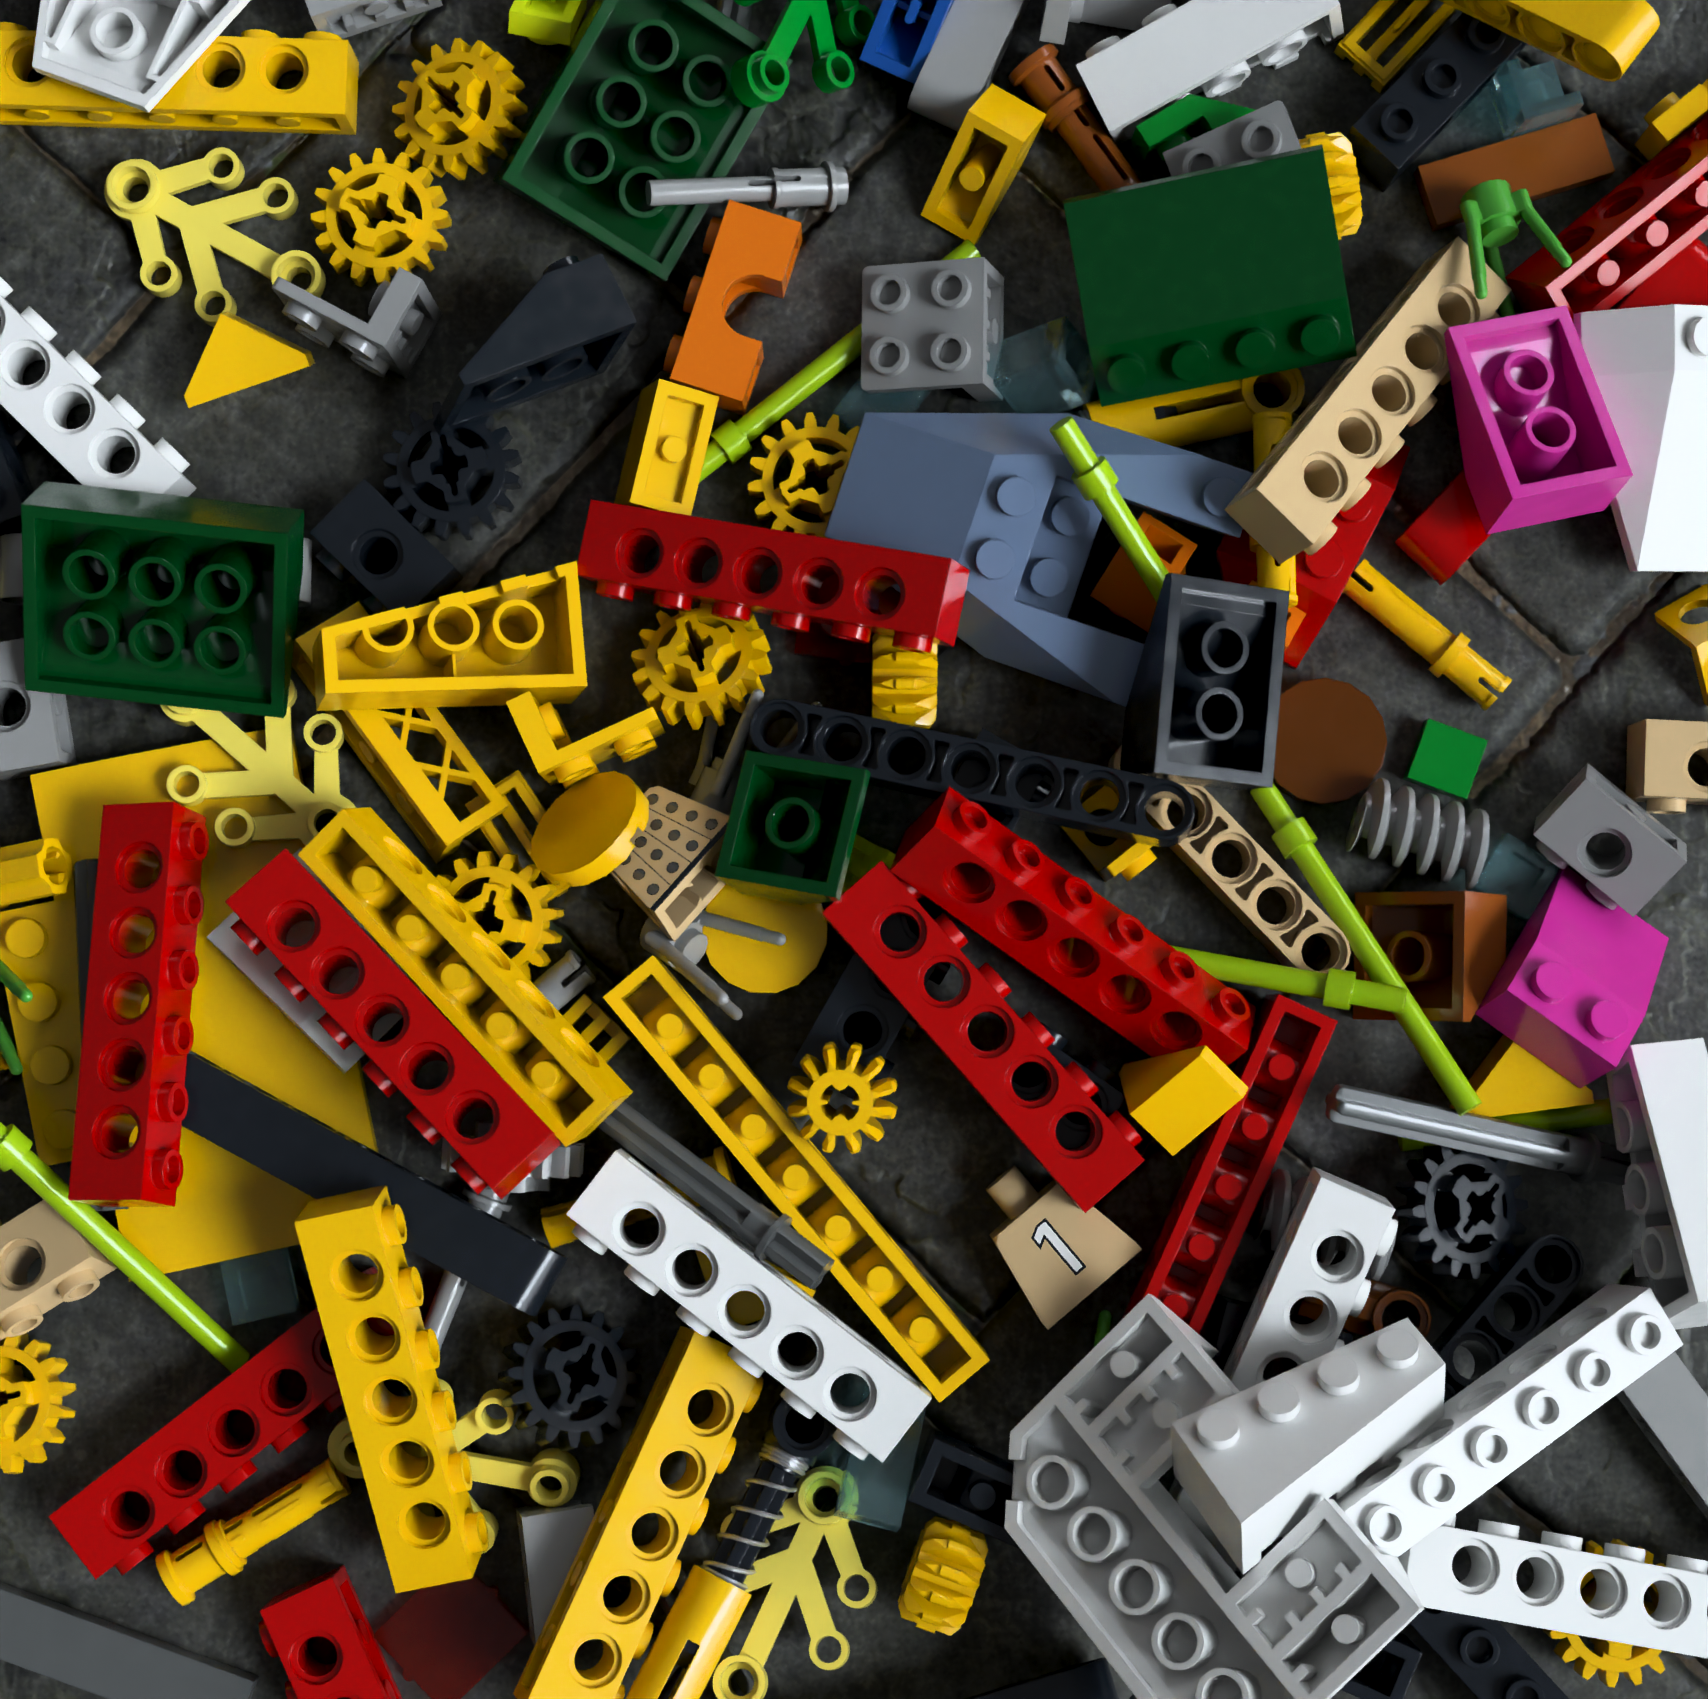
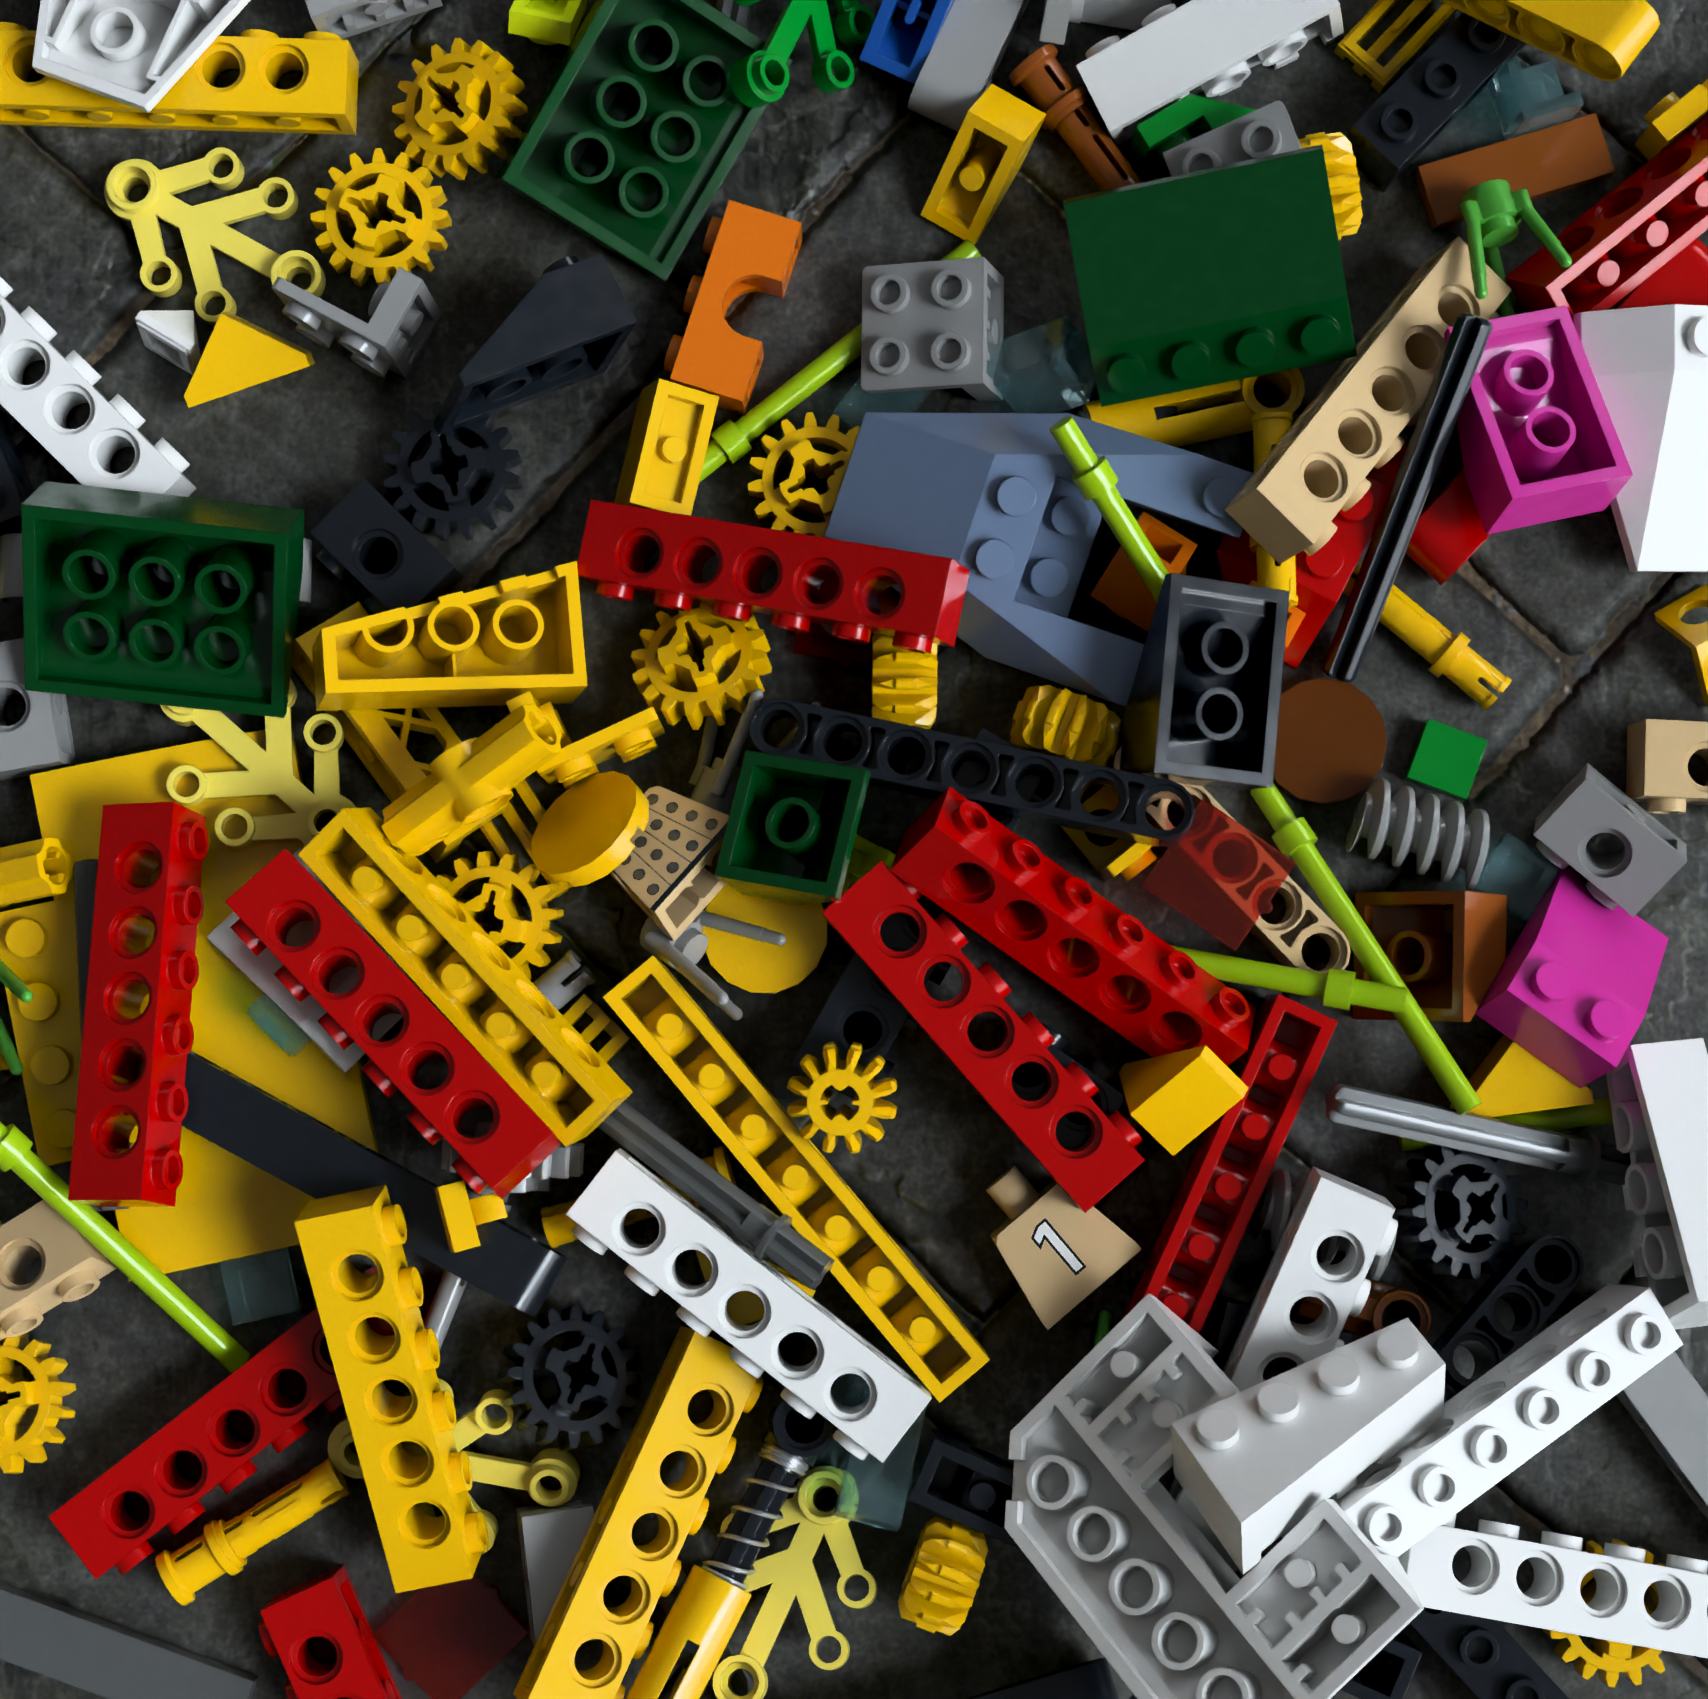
(171, 336): none -> white slope
(278, 1026): none -> clear light blue tile
(463, 1215): none -> yellow tile
(471, 780): none -> yellow piece
(788, 187): light grey pin -> none
(1065, 725): none -> yellow gear
(1219, 876): none -> clear red piece
(1407, 496): none -> black axle

